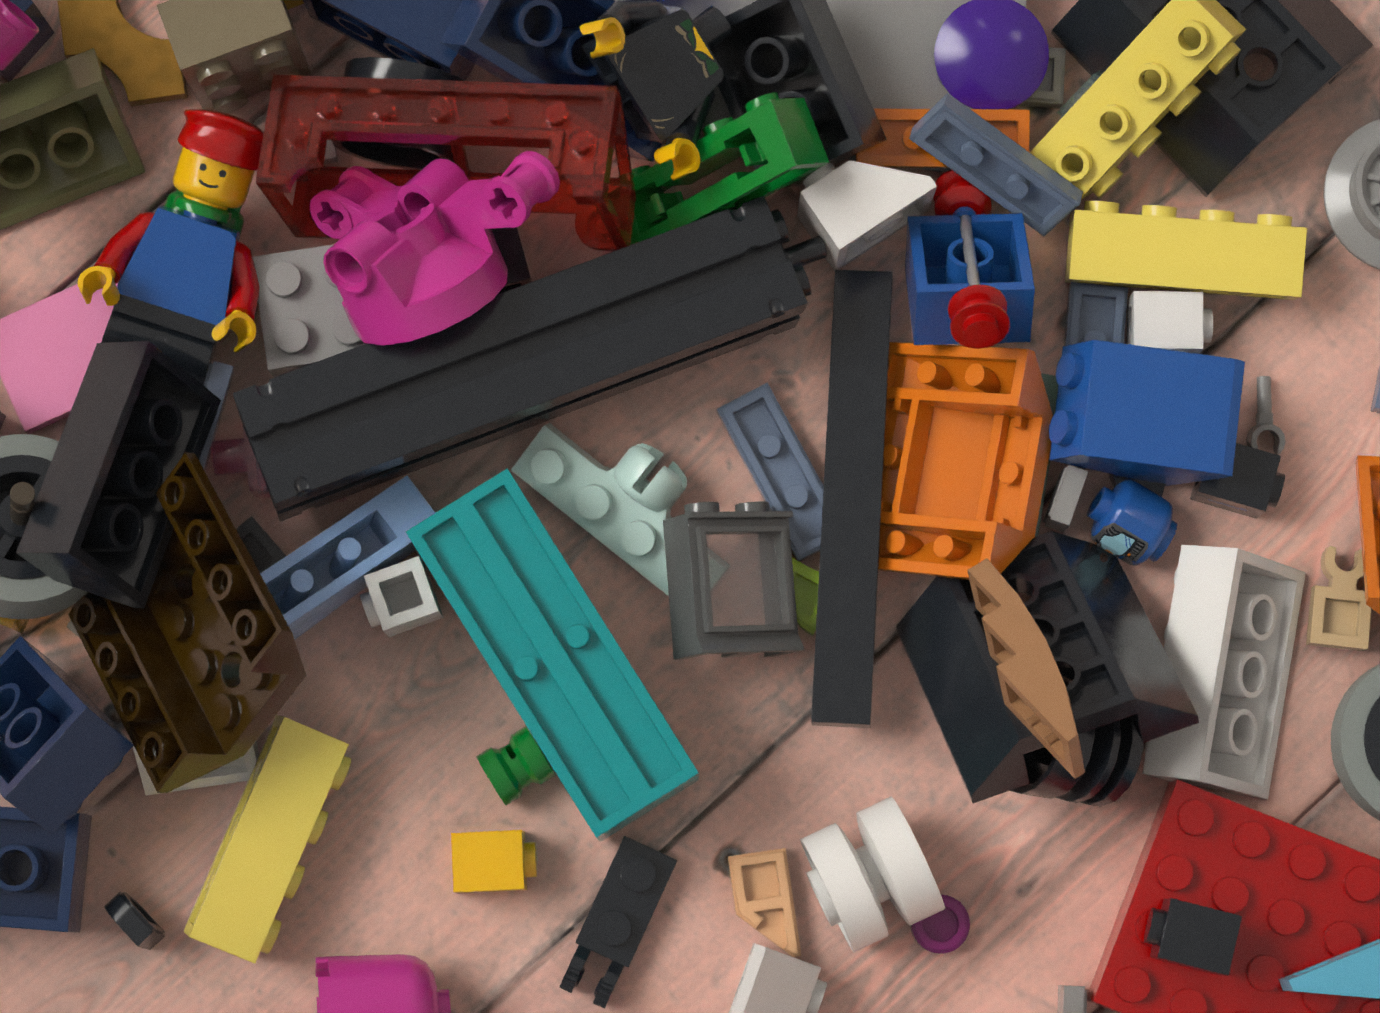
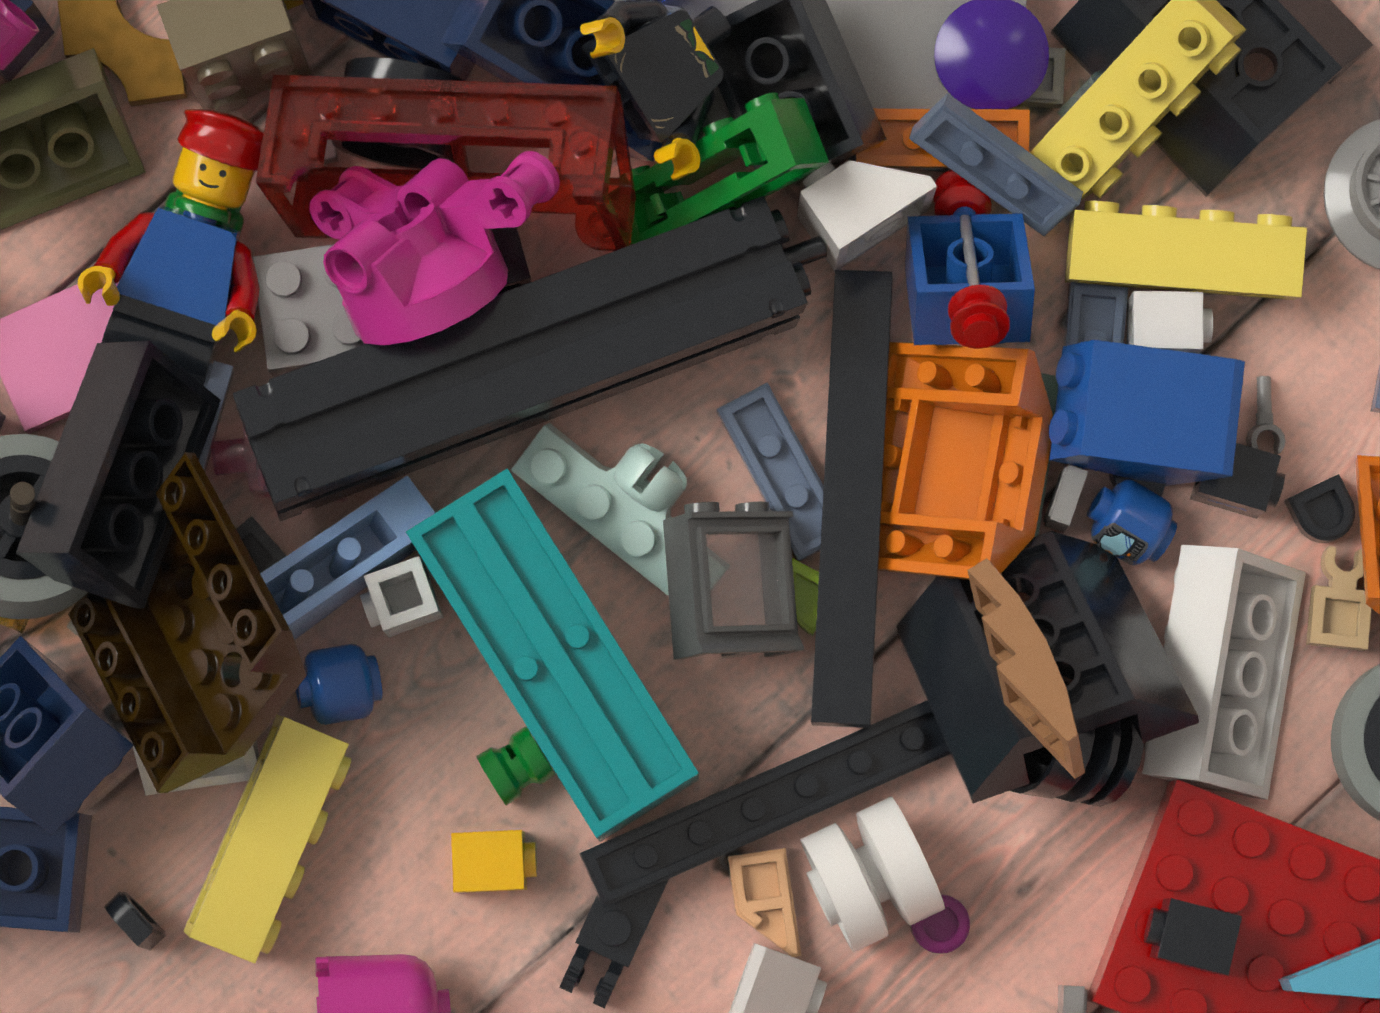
(340, 684): none -> blue head
(764, 804): none -> black tile
(1323, 511): none -> black tile

